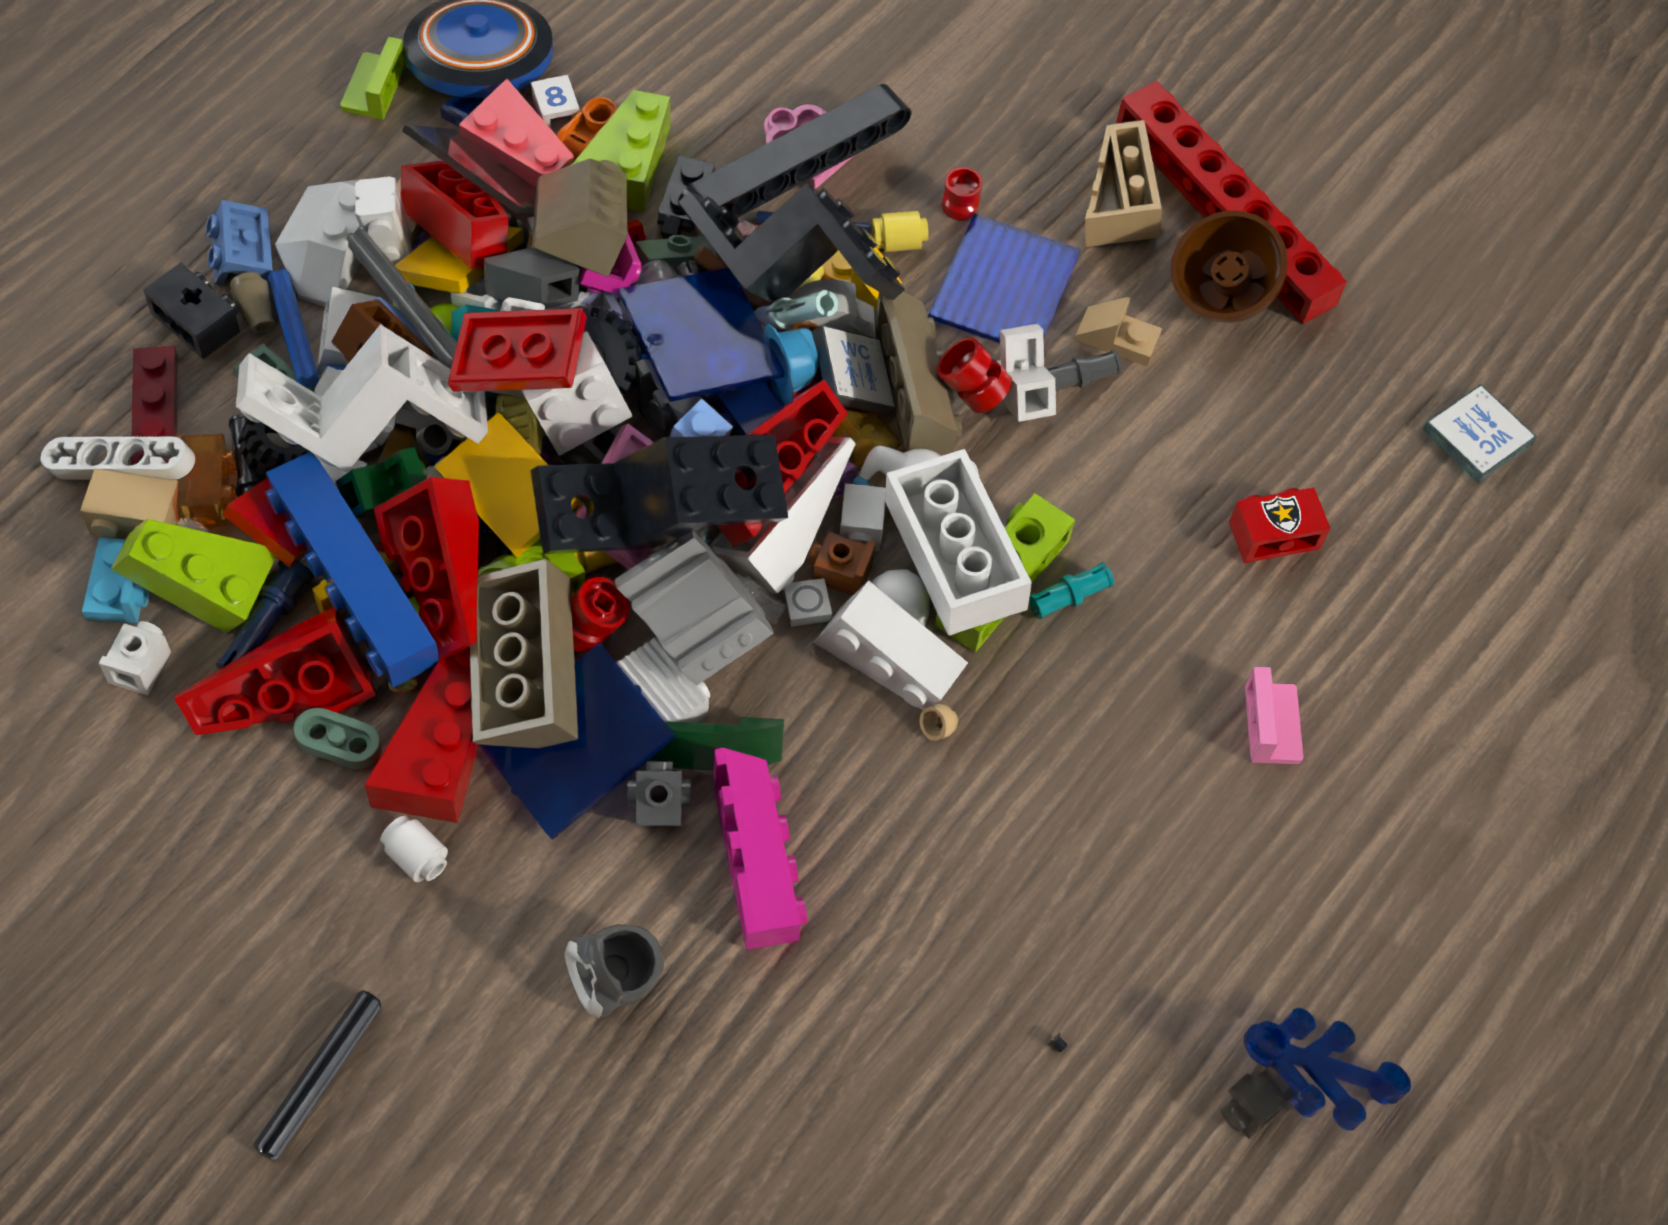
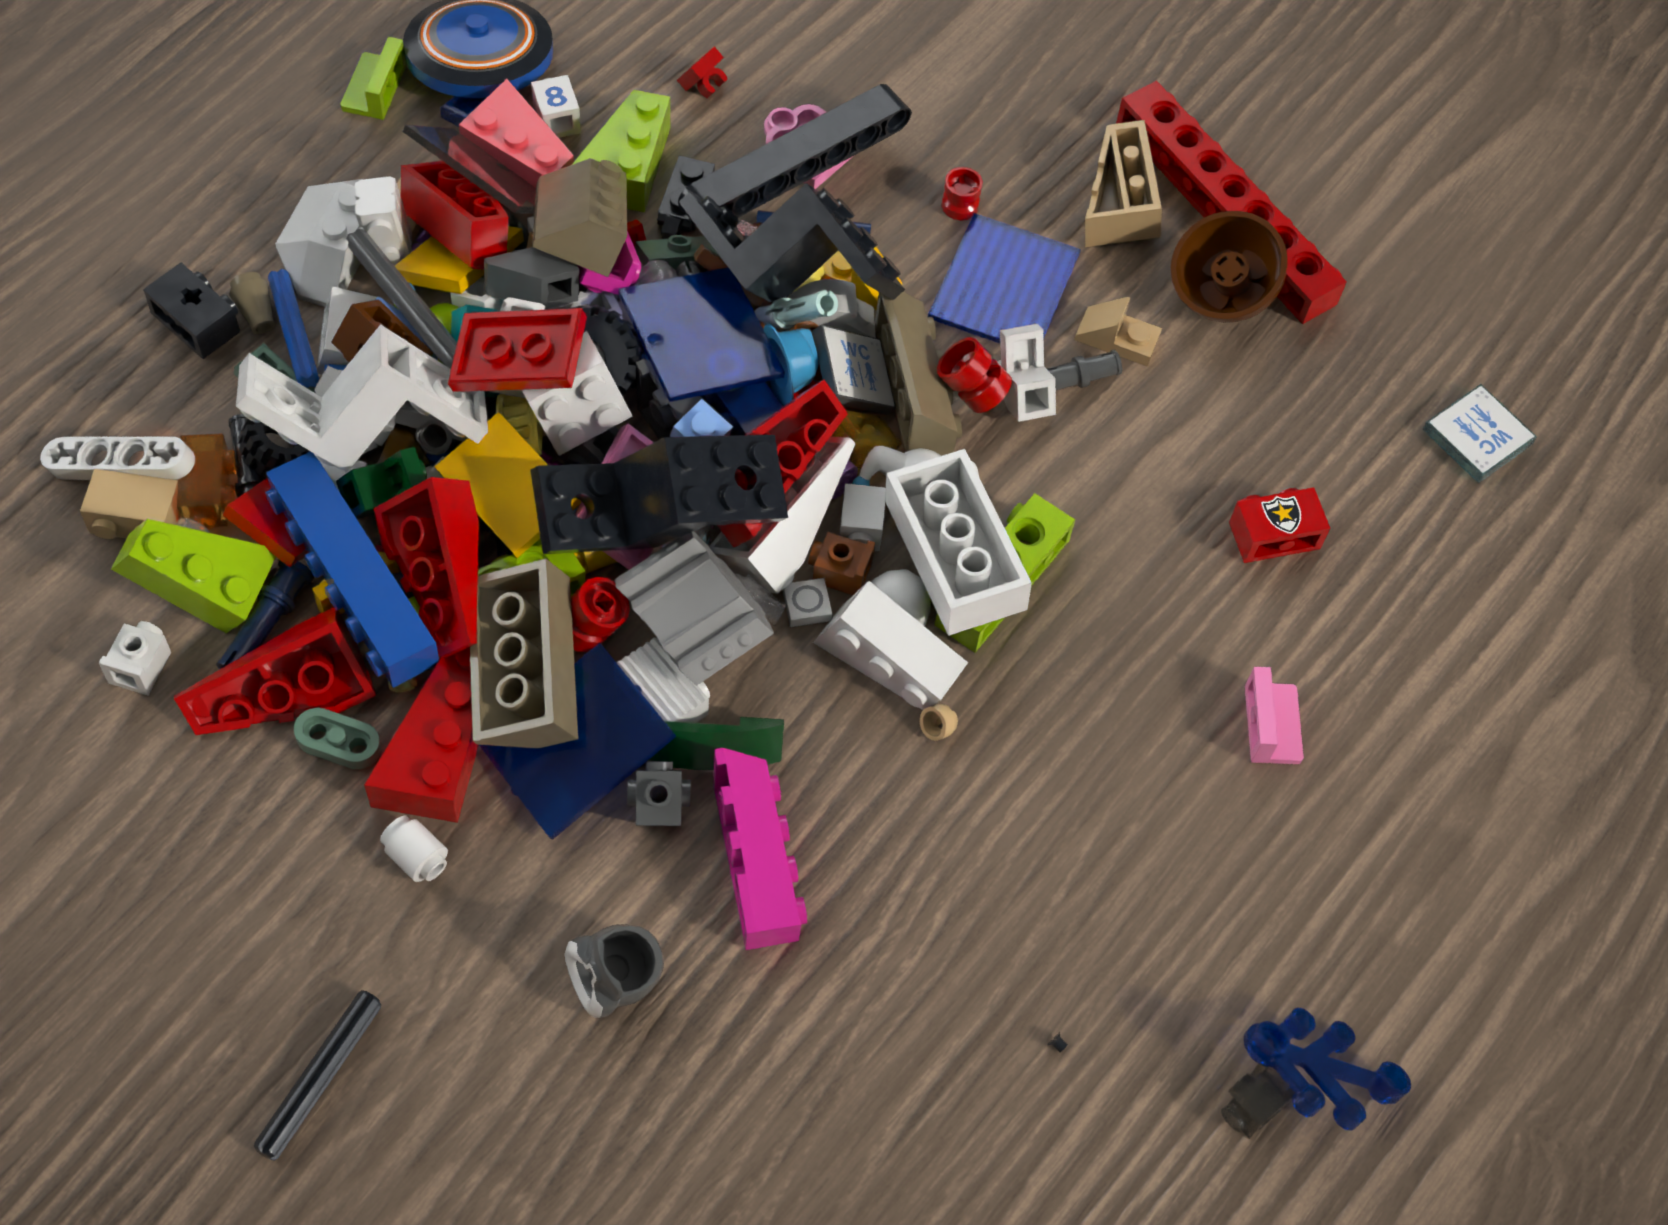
(109, 593): medium azure bracket -> none
(154, 394): dark red plate -> none
(238, 241): medium blue bracket -> none
(586, 124): orange piece -> none
(703, 71): none -> red tile
(900, 231): light yellow brick -> none
(1071, 590): teal pin -> none

